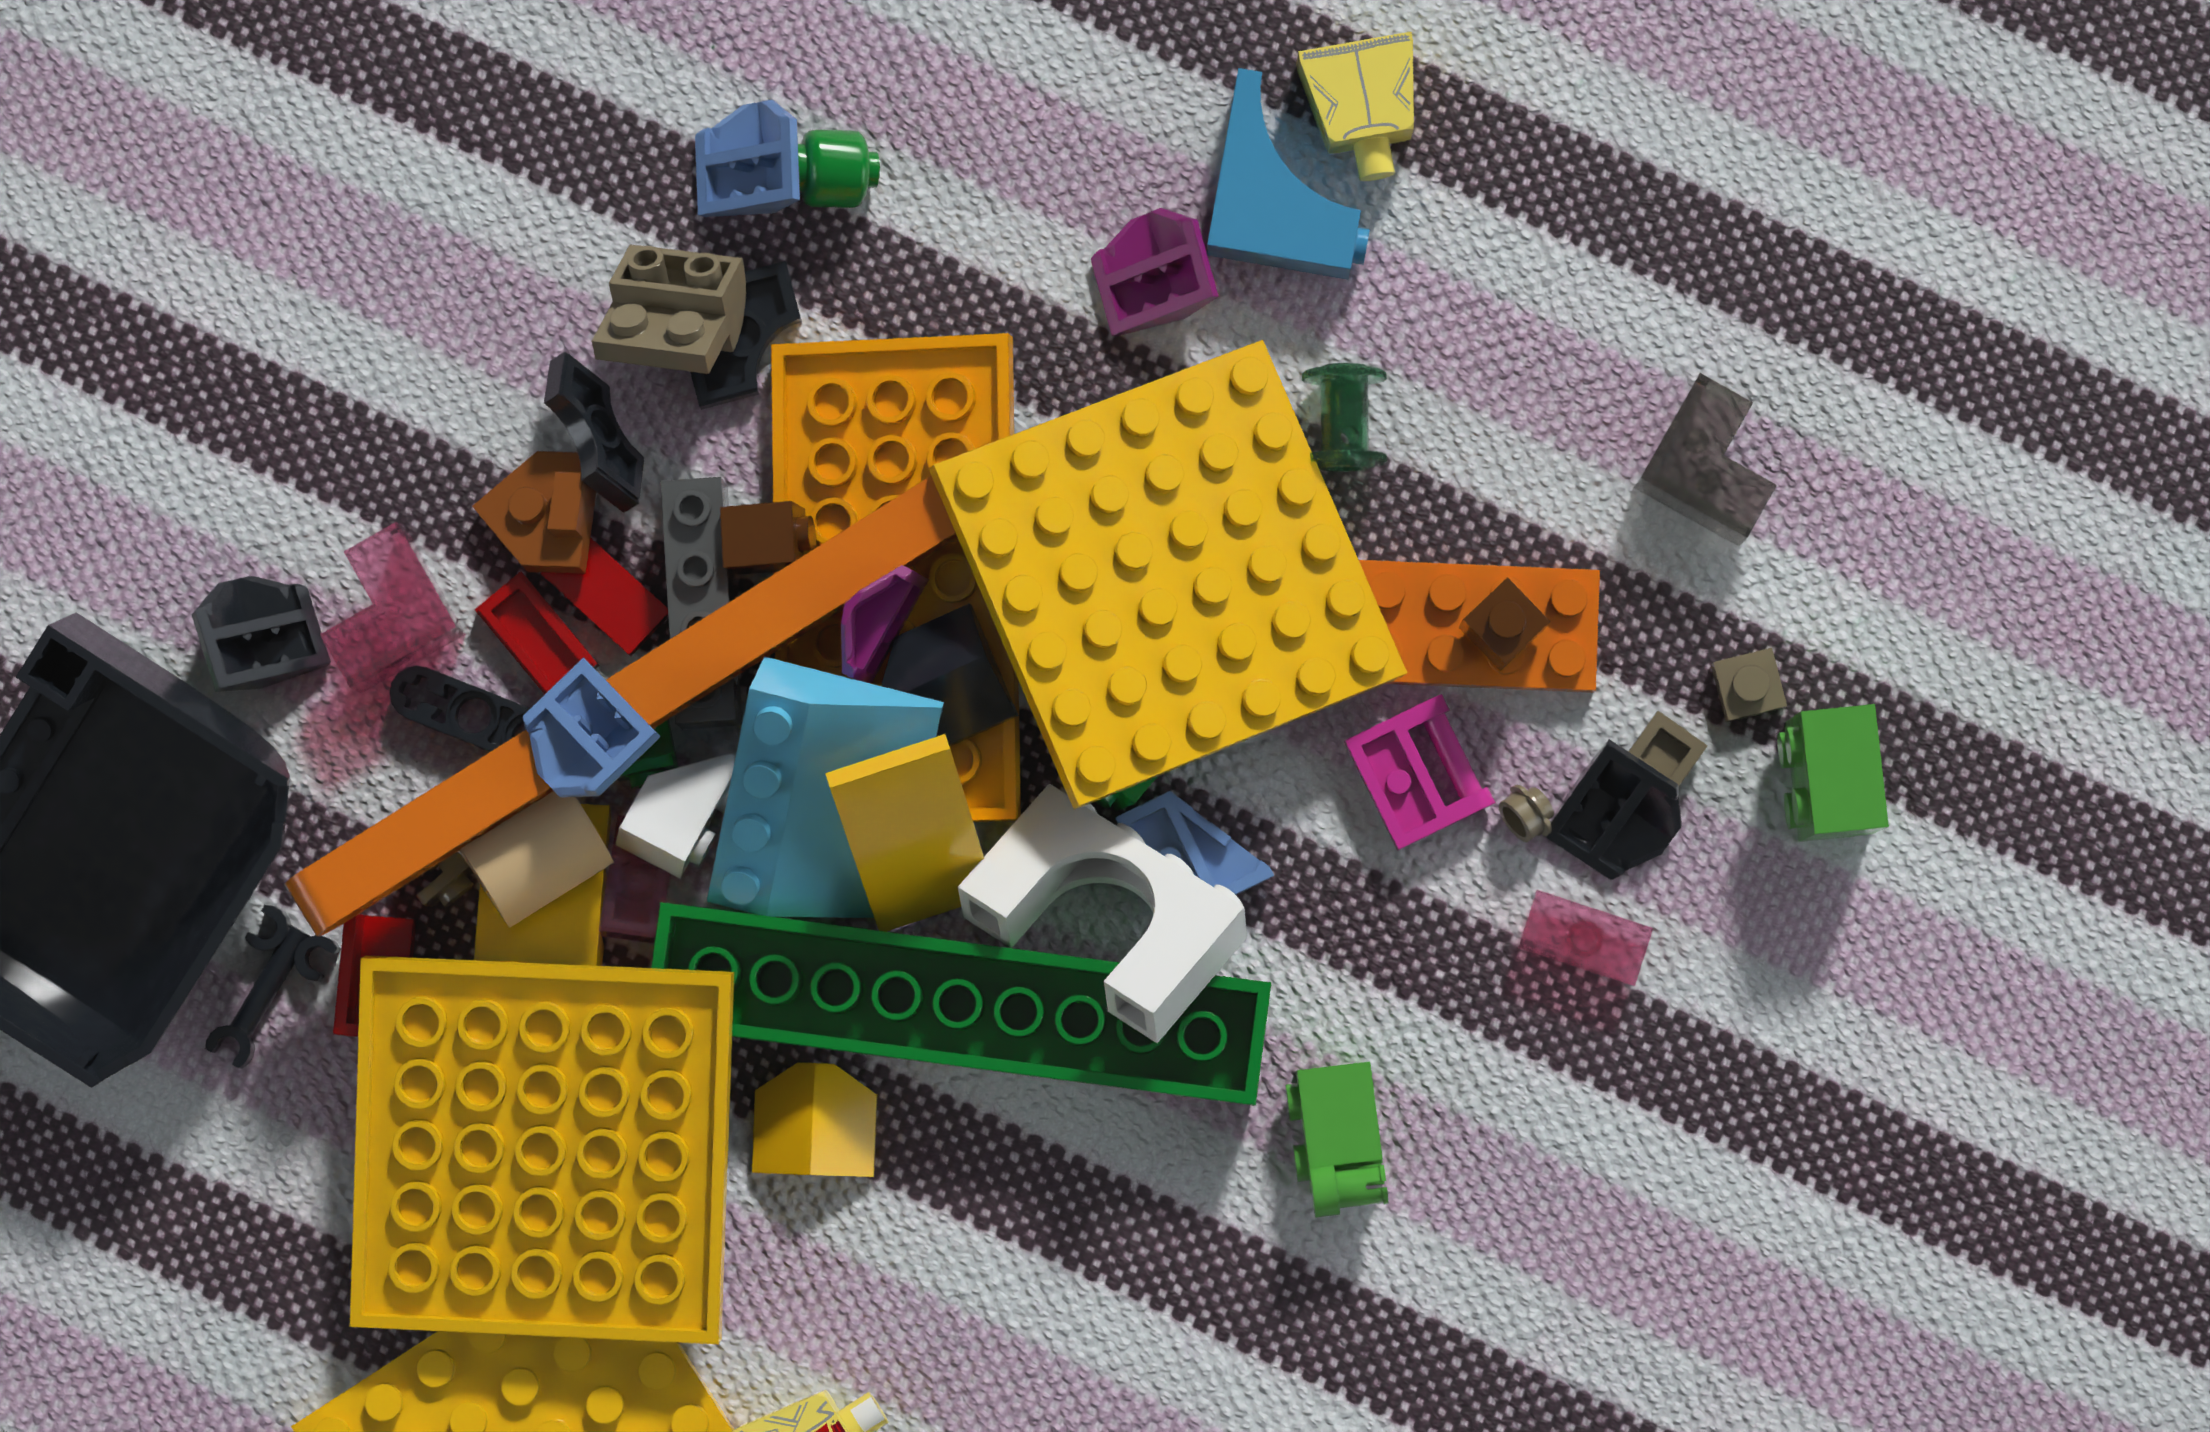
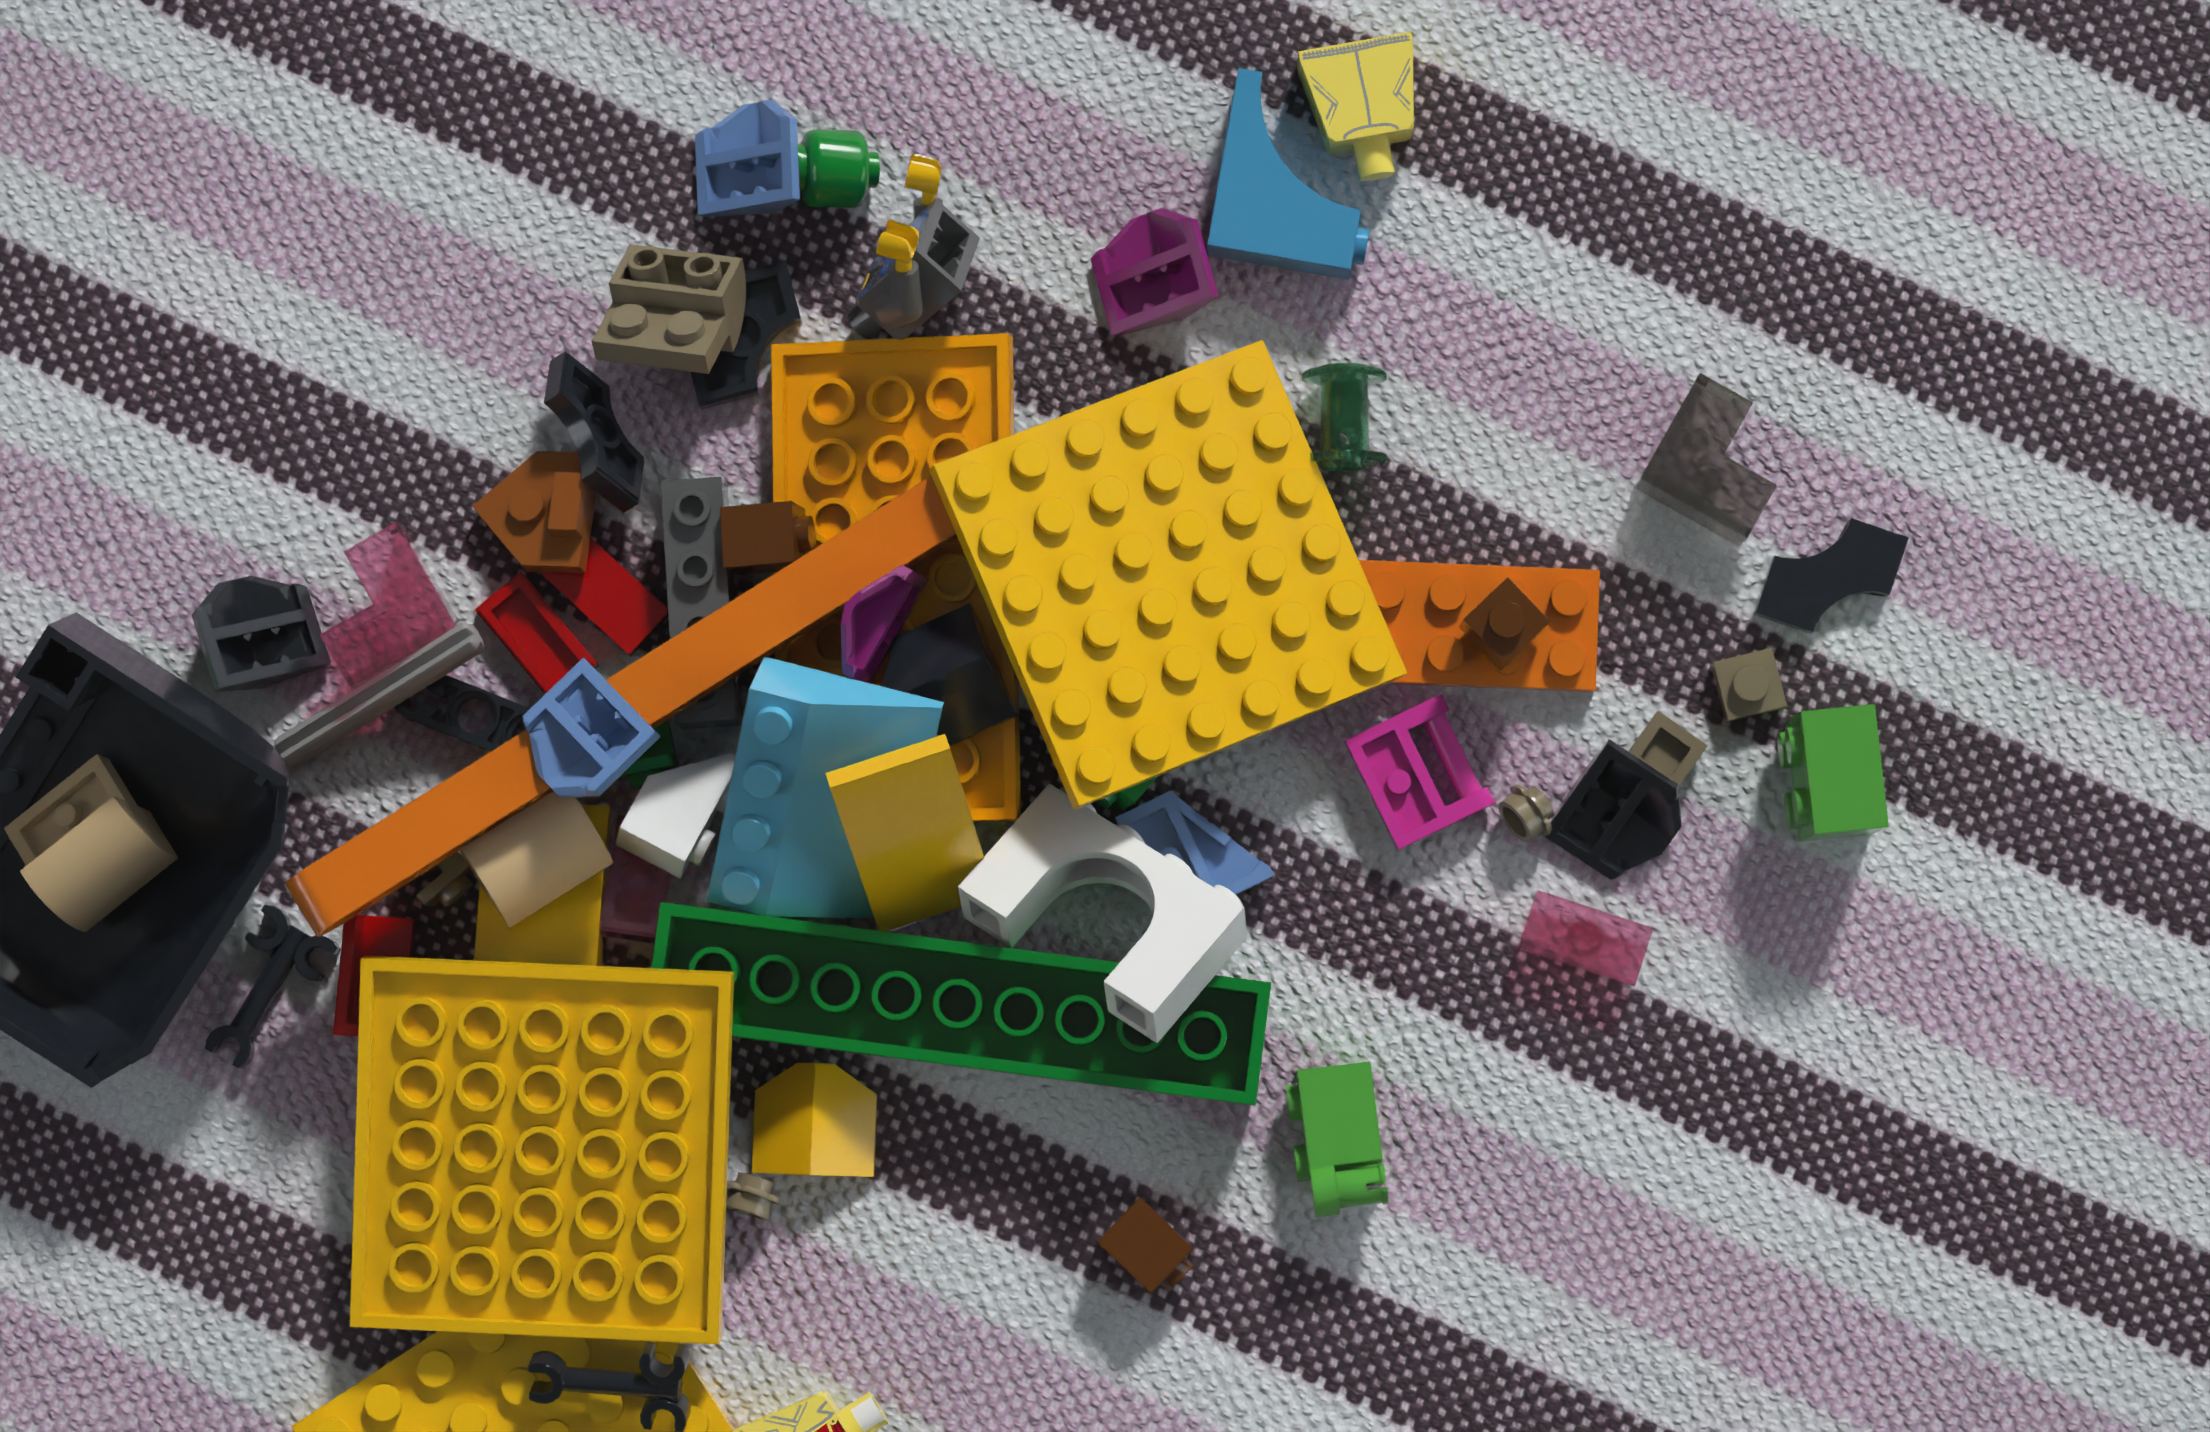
(89, 845): none -> tan brick
(379, 694): none -> light grey axle
(656, 1382): none -> black bar
(751, 1196): none -> dark tan plate
(917, 263): none -> dark grey torso
(1148, 1247): none -> reddish brown brick
(1858, 563): none -> black tile

